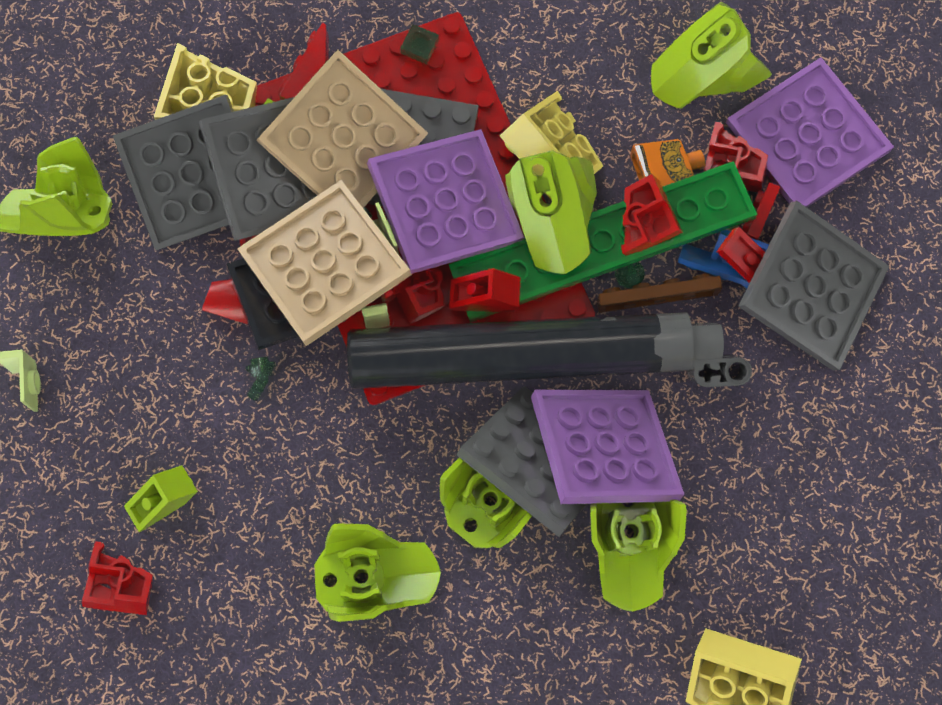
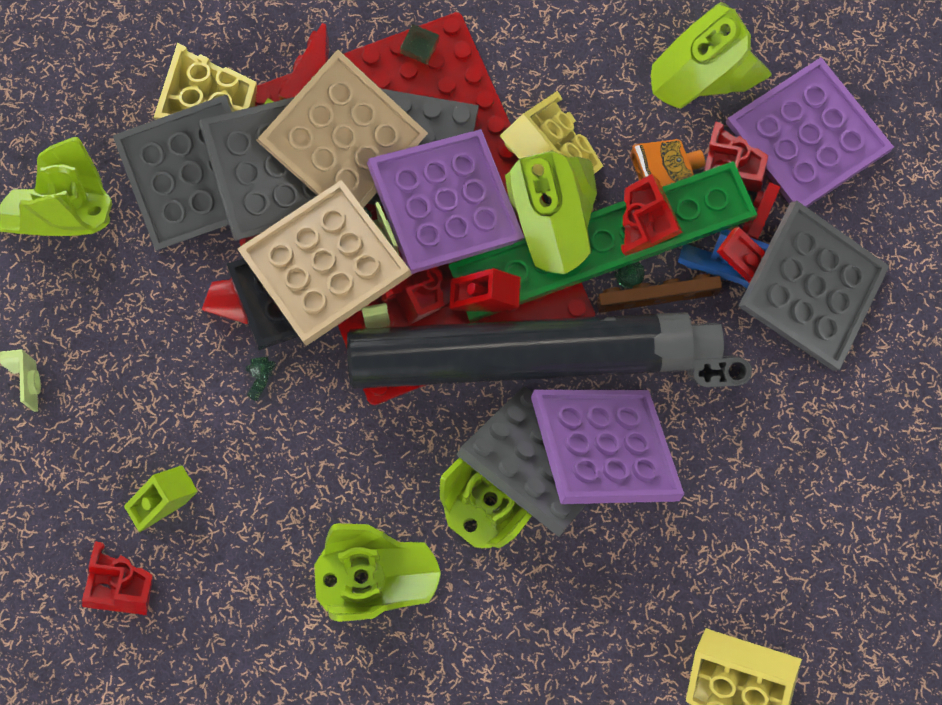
(636, 565): lime piece -> none

